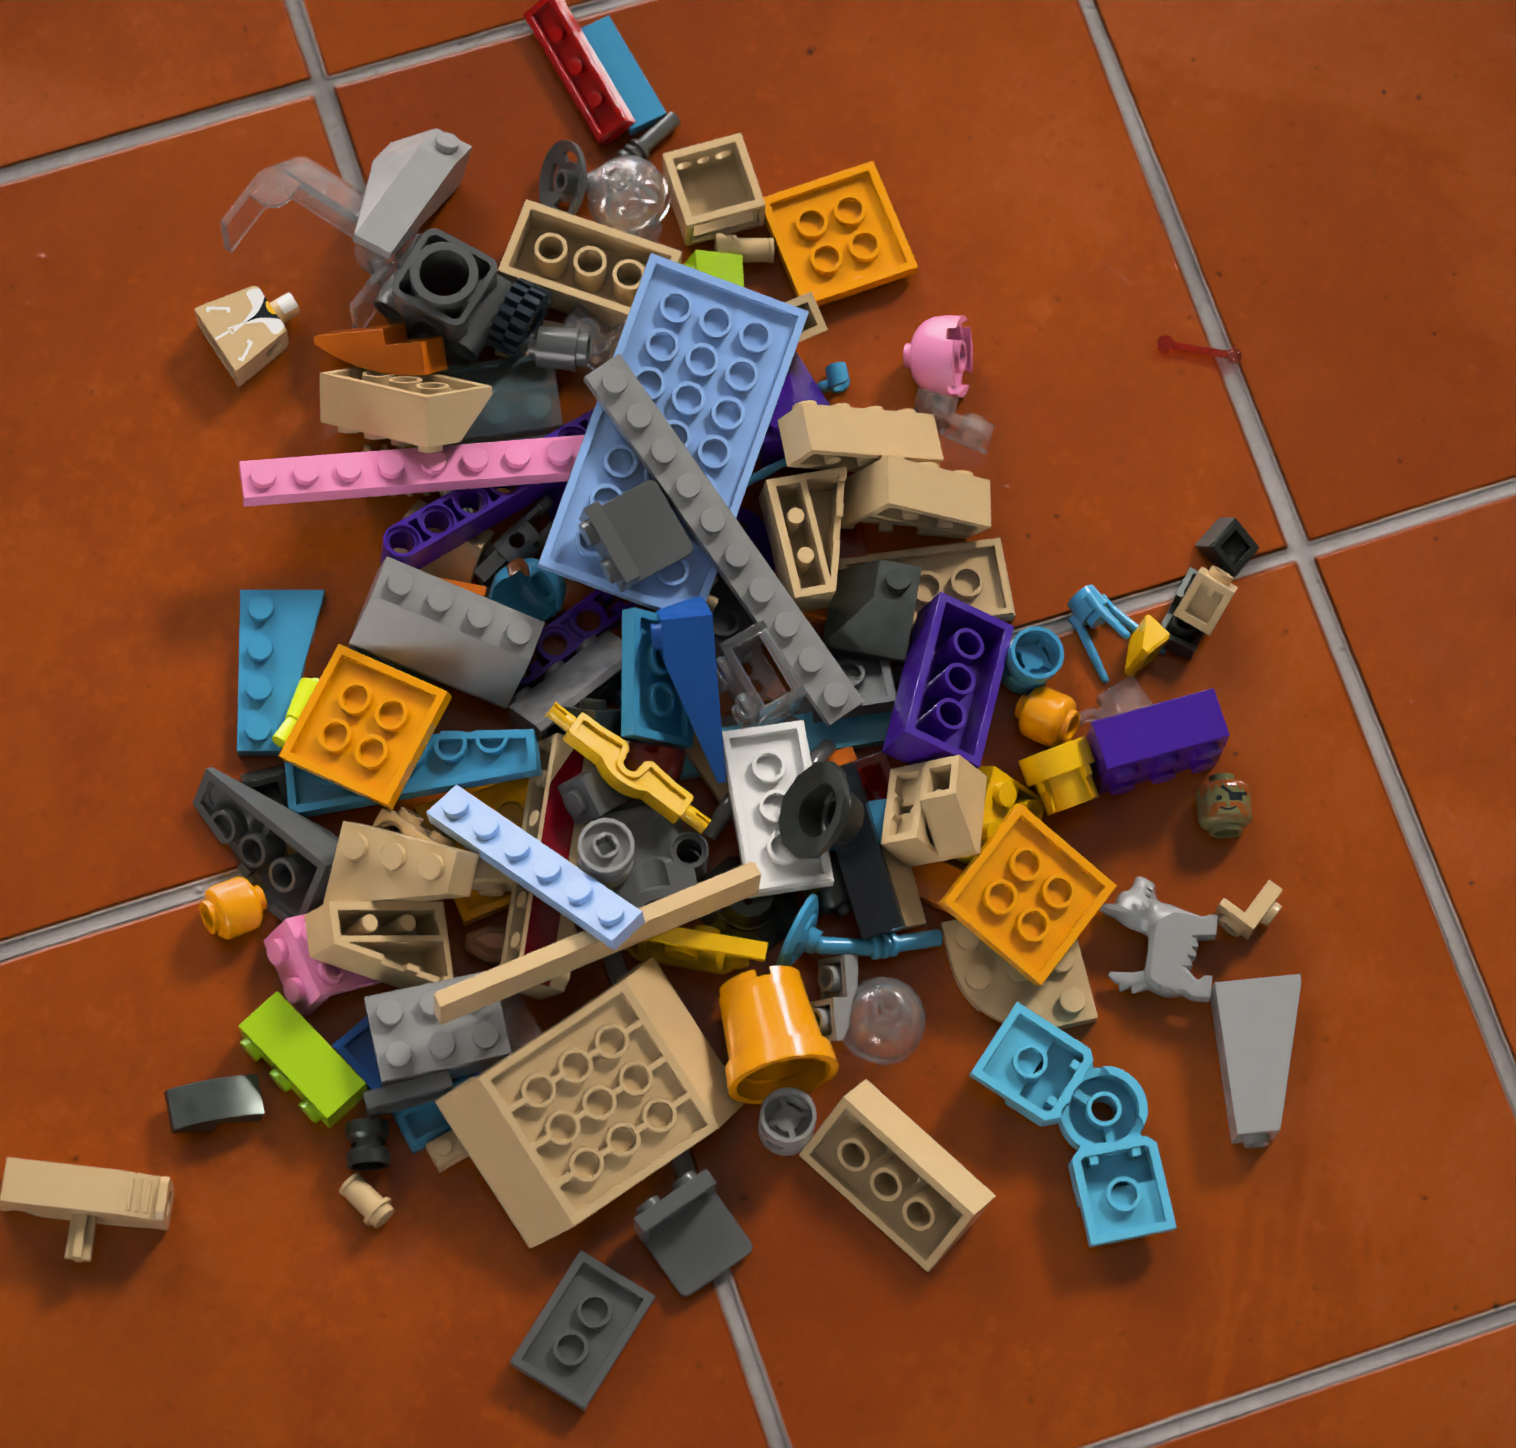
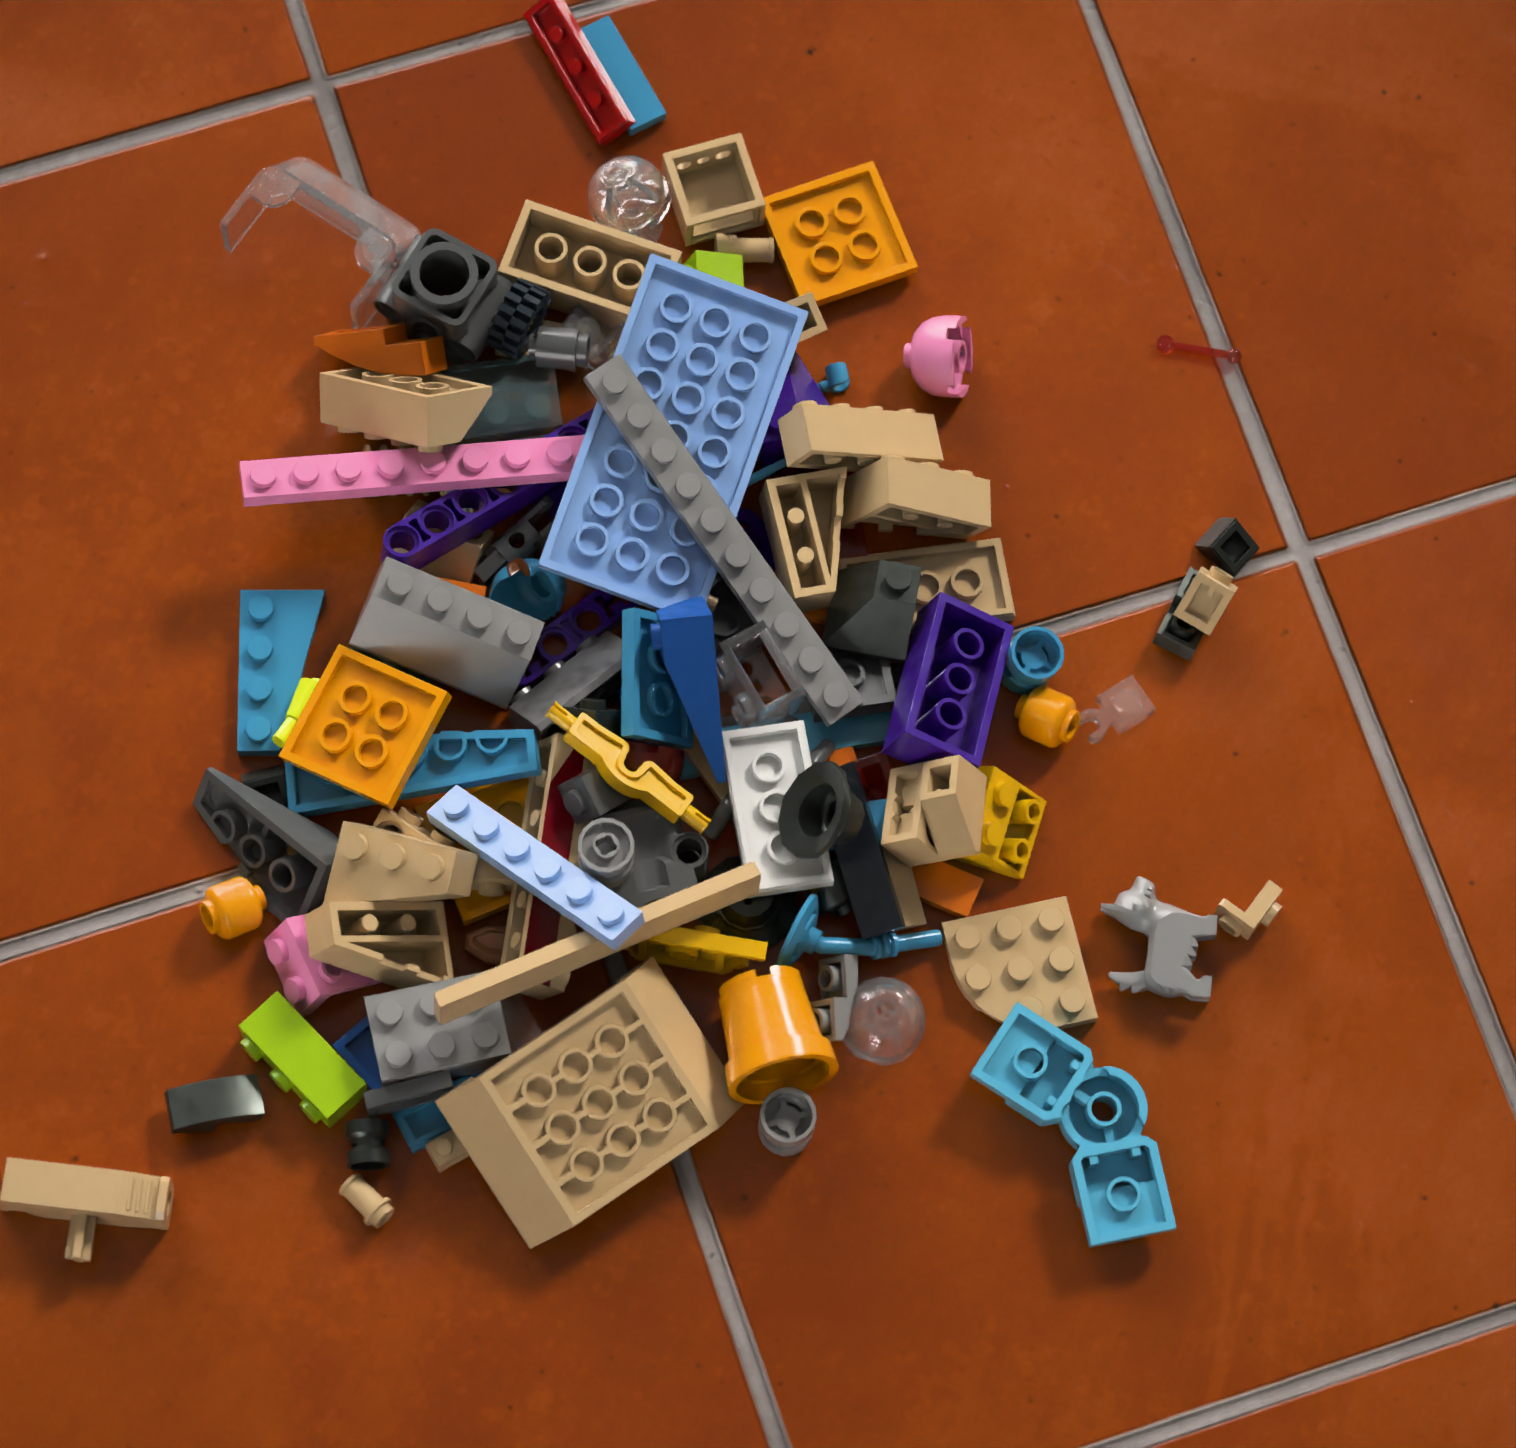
(246, 329): tan torso -> none
(407, 187): light grey wedge -> none
(572, 177): dark grey dish -> none
(582, 1330): dark grey plate -> none
(635, 534): dark grey bracket -> none
(691, 1233): dark grey bracket -> none
(896, 1174): tan slope -> none
(967, 430): clear slope -> none
(1027, 894): light orange plate -> none
(1061, 775): yellow piece -> none
(1094, 609): dark azure plant -> none
(1145, 645): yellow slope -> none
(1157, 742): dark purple piece -> none
(1224, 806): olive head -> none
(1254, 1048): light grey slope -> none

